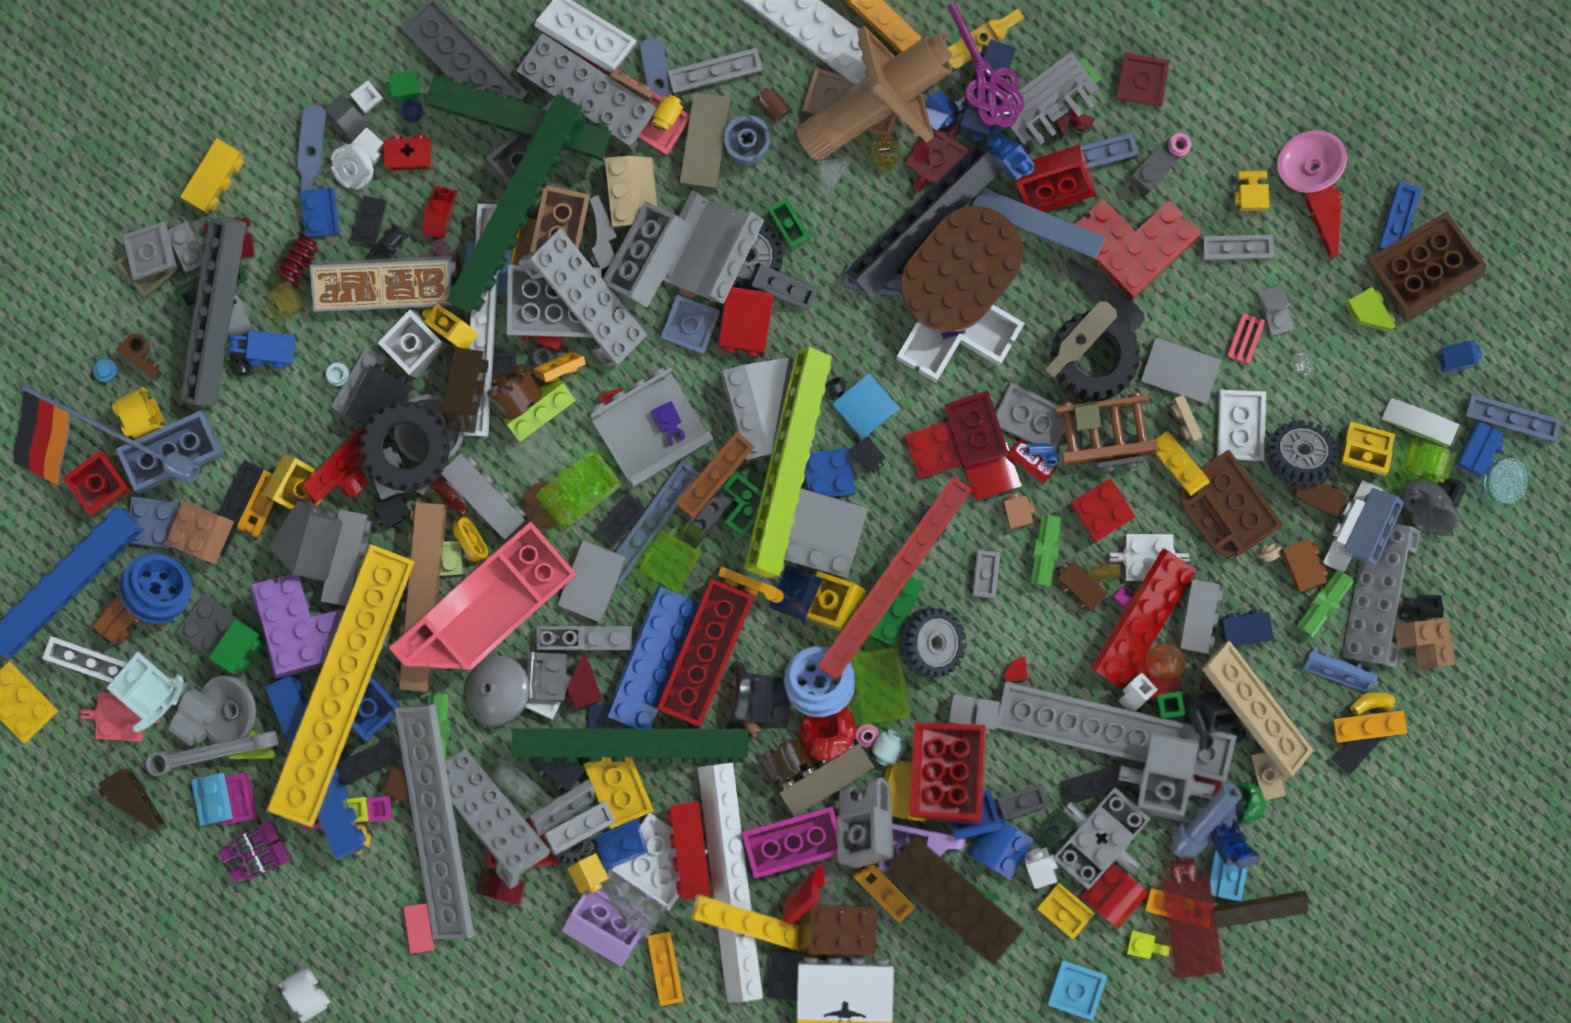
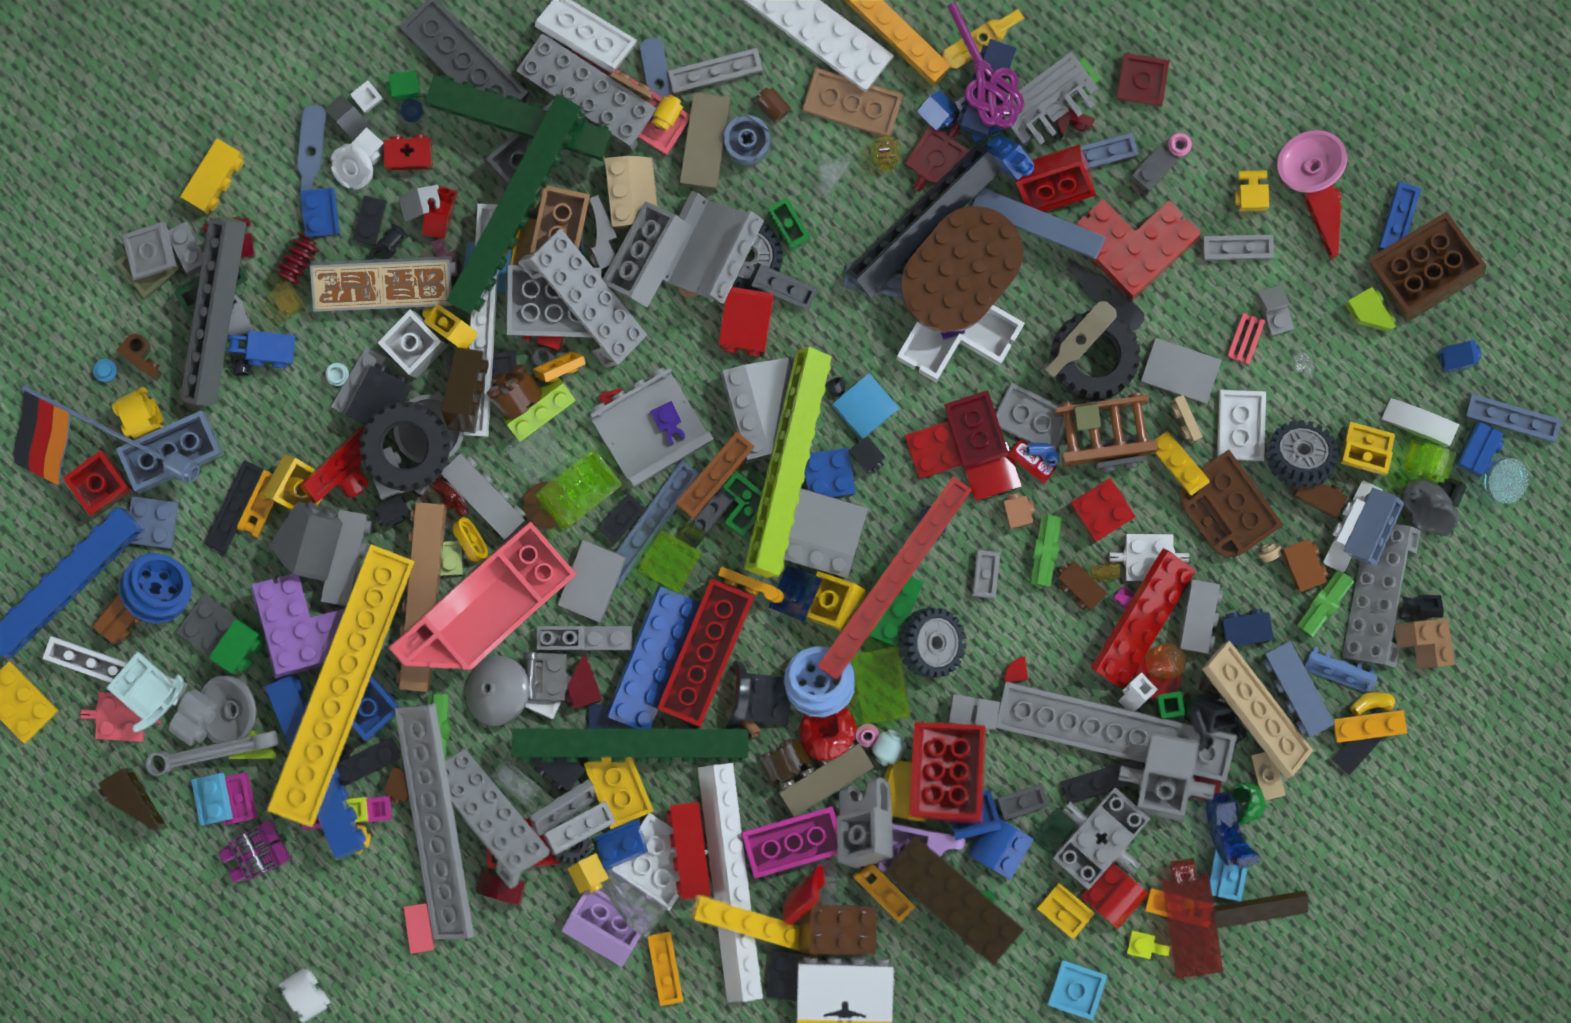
(199, 532): nougat brick -> none
(415, 202): none -> light grey hinge
(690, 324): sand blue plate -> none
(889, 88): medium nougat piece -> none
(1041, 867): white brick -> none
(1191, 836): sand blue piece -> none
(1298, 689): none -> sand blue brick

